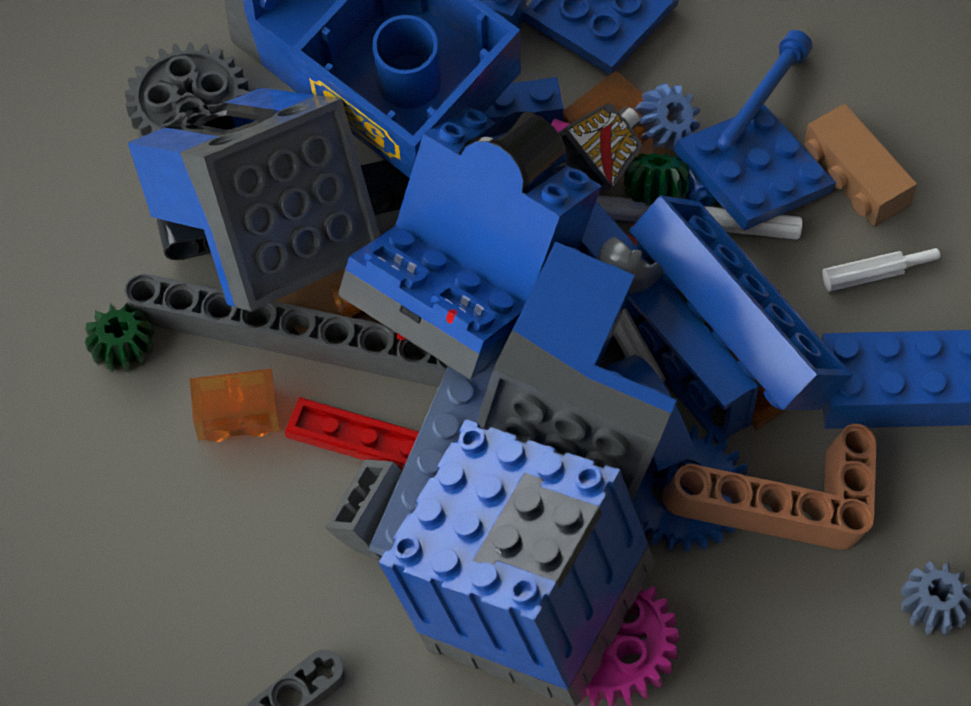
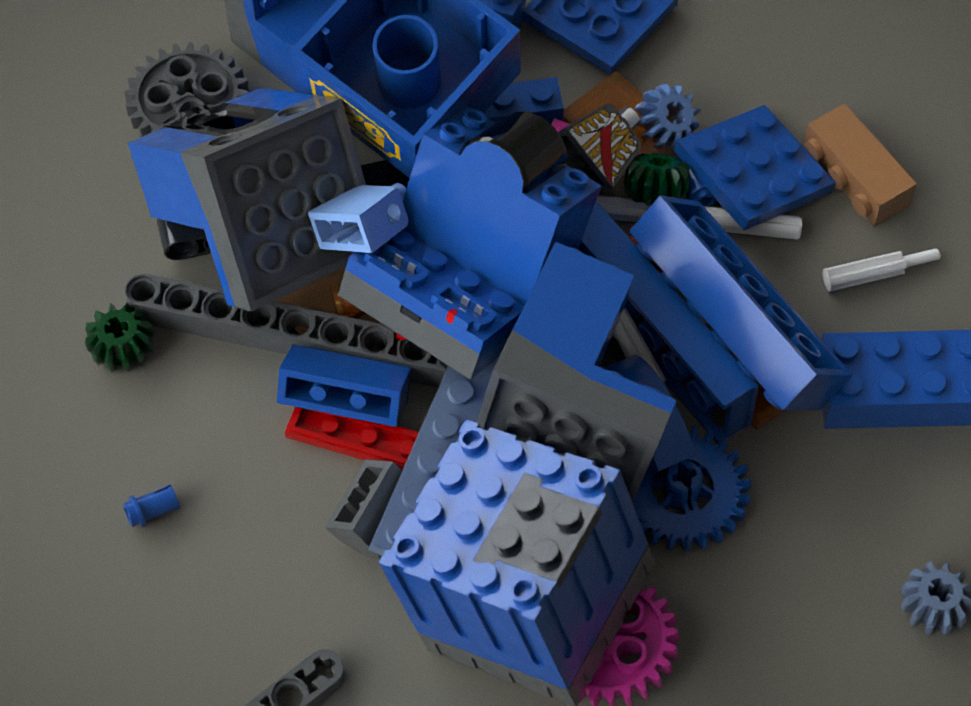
(150, 505): none -> blue pin
(234, 405): clear orange brick -> none
(343, 385): none -> blue brick
(360, 218): none -> light blue torso
(629, 260): dark grey hair -> none
(788, 501): nougat beam -> none
(792, 50): blue piece -> none

